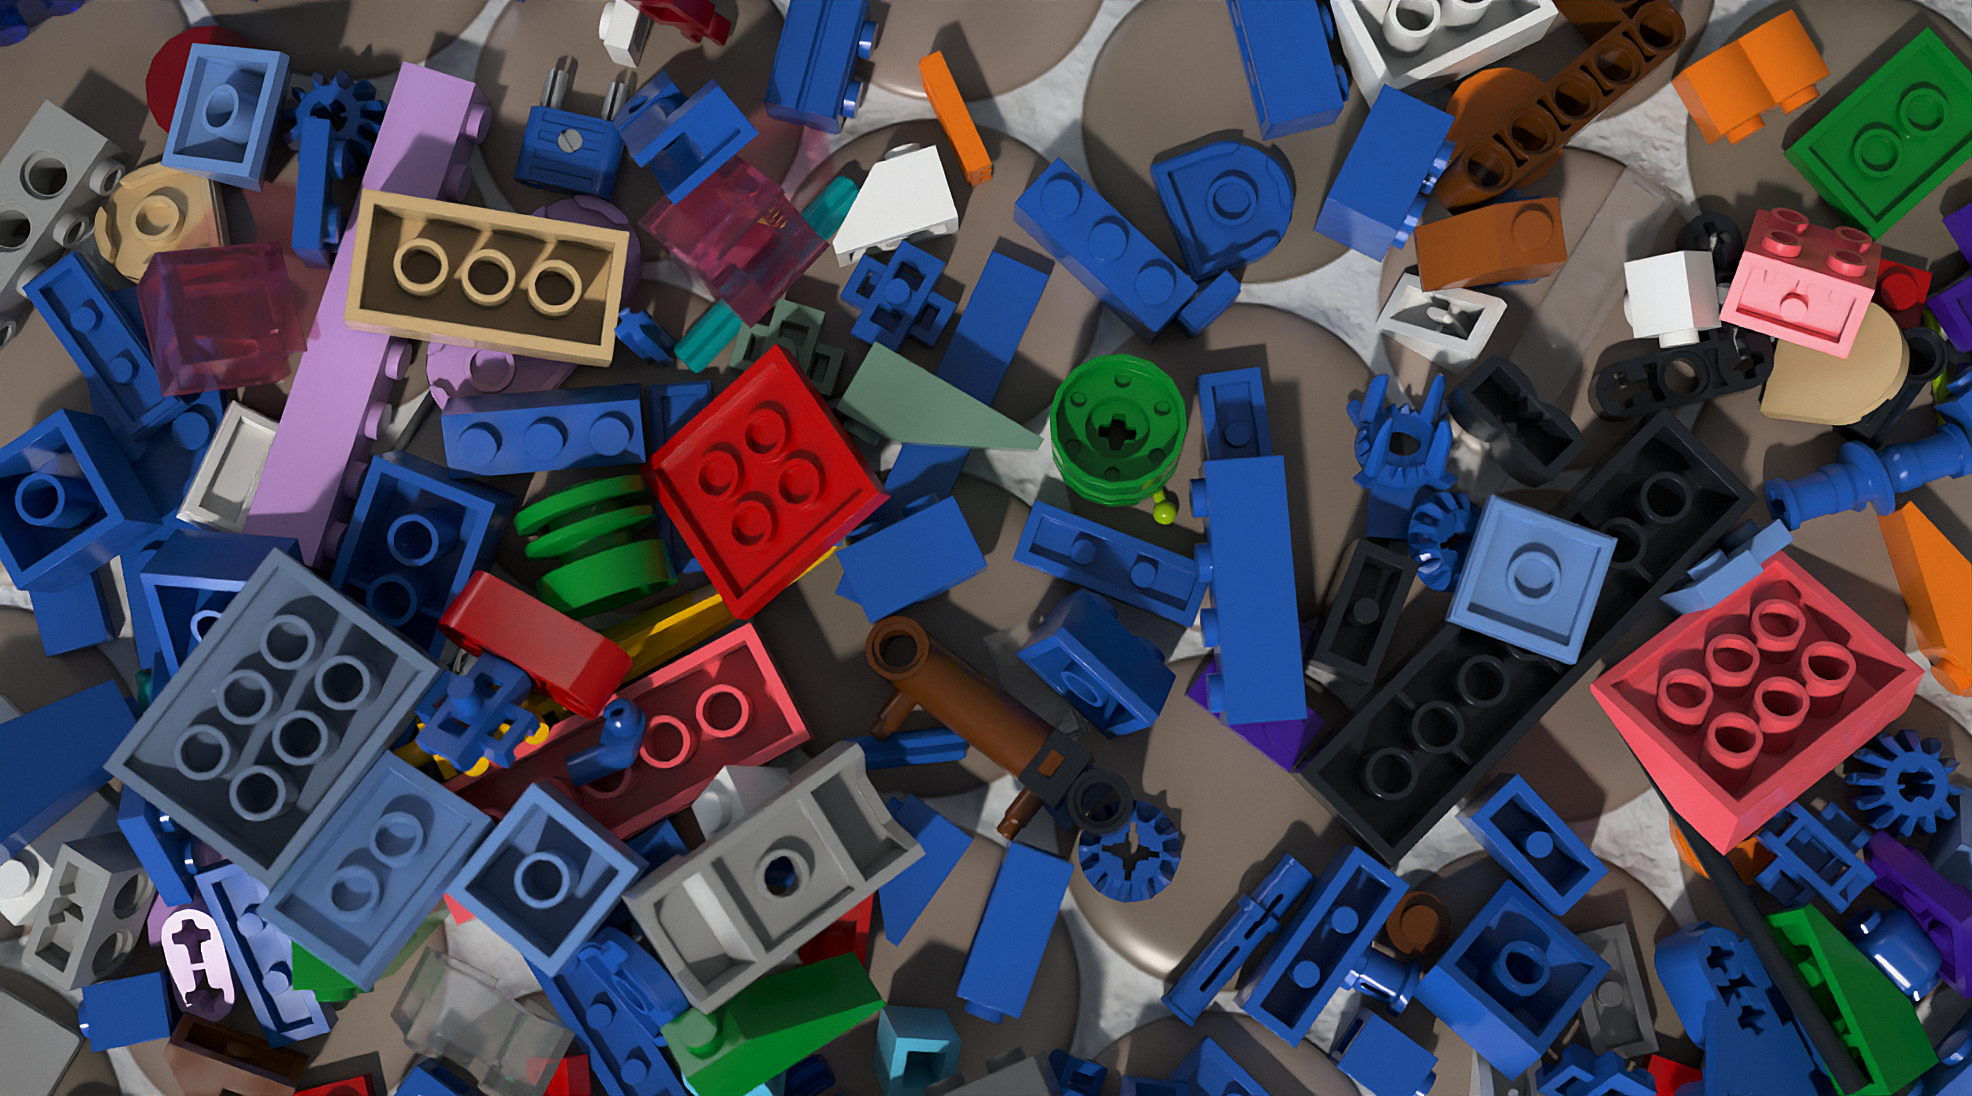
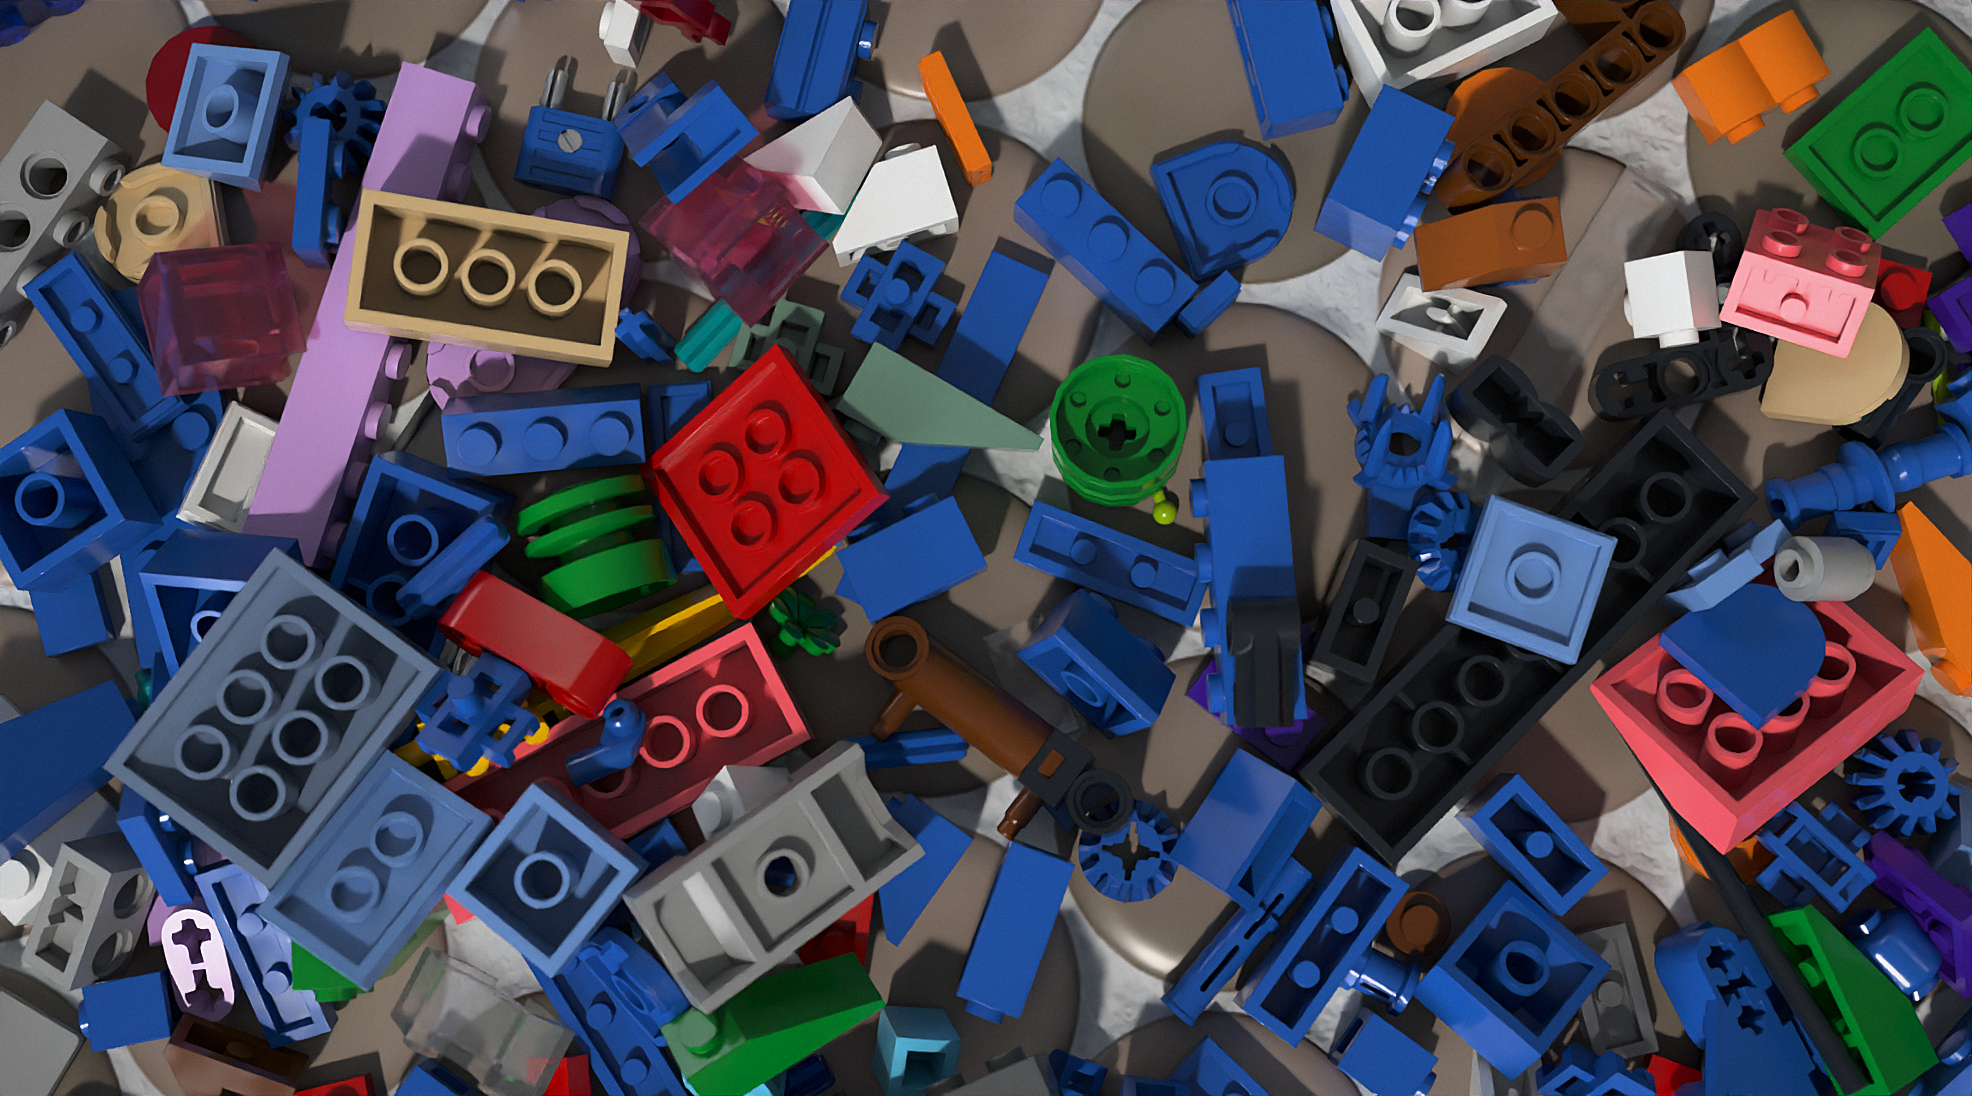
(452, 566): none -> blue axle
(801, 625): none -> green plant
(822, 158): none -> white slope
(1245, 829): none -> blue brick
(1262, 641): none -> black piece
(1751, 650): none -> blue tile
(1823, 568): none -> light grey brick
(1873, 530): none -> blue tile

